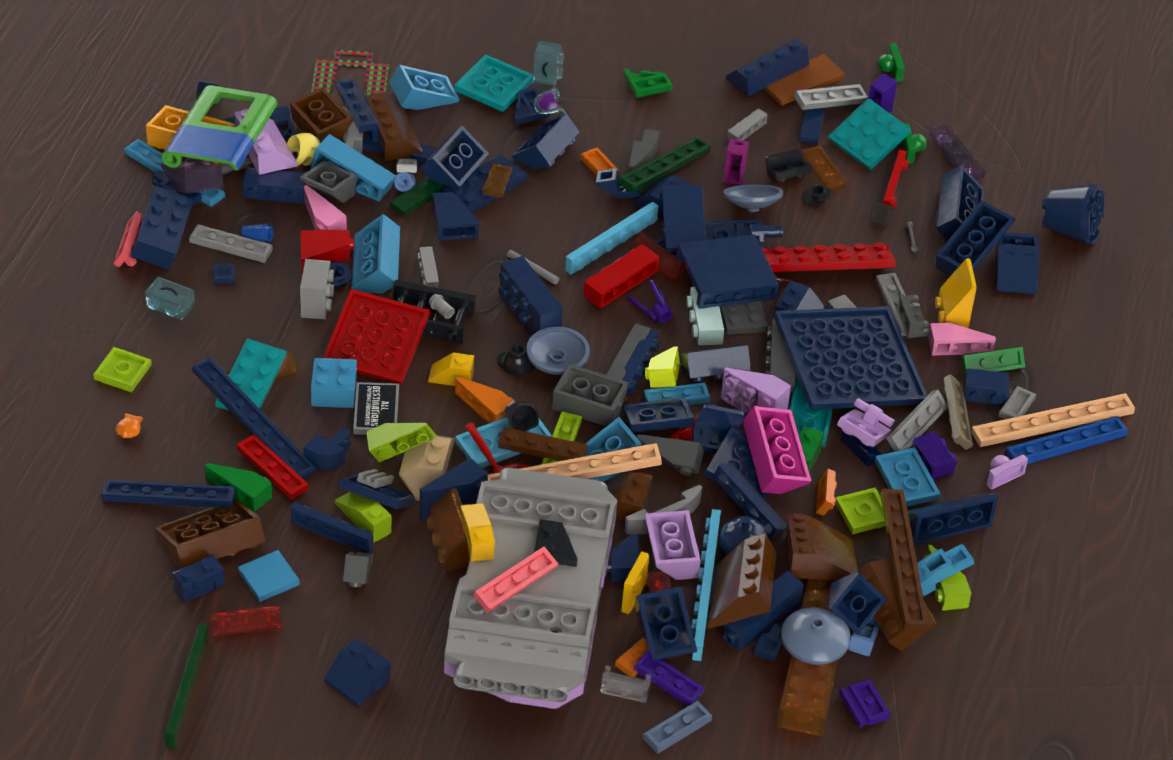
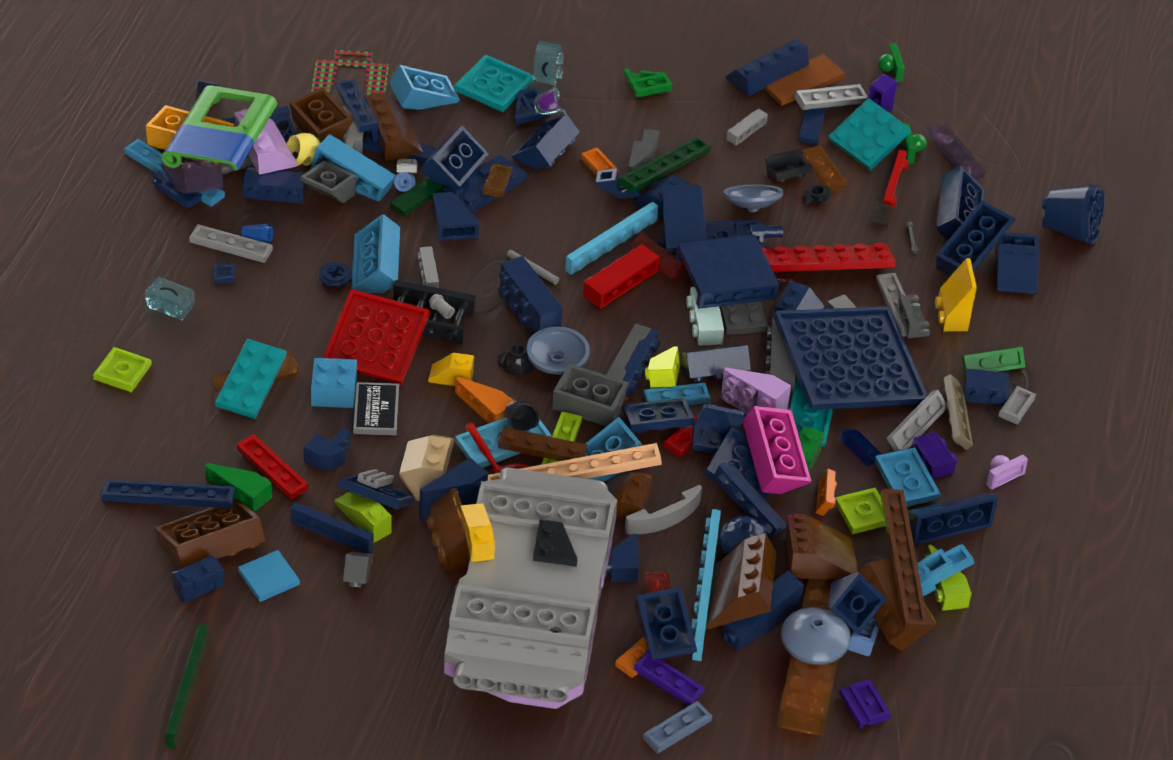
(128, 241): coral plate -> none
(129, 426): orange animal -> none
(162, 227): dark blue brick -> none
(246, 621): clear red plate -> none
(251, 416): dark blue tile -> none
(316, 289): light grey brick -> none
(322, 213): bright pink slope -> none
(326, 245): red slope -> none
(358, 672): dark blue slope -> none
(397, 438): lime slope -> none
(515, 579): coral plate -> none
(625, 686): clear hinge -> none
(635, 582): yellow tile -> none
(660, 309): dark purple plant -> none
(674, 544): lavender slope -> none
(679, 454): dark grey slope -> none
(736, 156): magenta torso -> none
(770, 645): dark blue plate -> none
(866, 425): lavender plate -> none
(958, 340): bright pink slope -> none
(1052, 420): light nougat plate -> none
(1069, 440): blue tile -> none

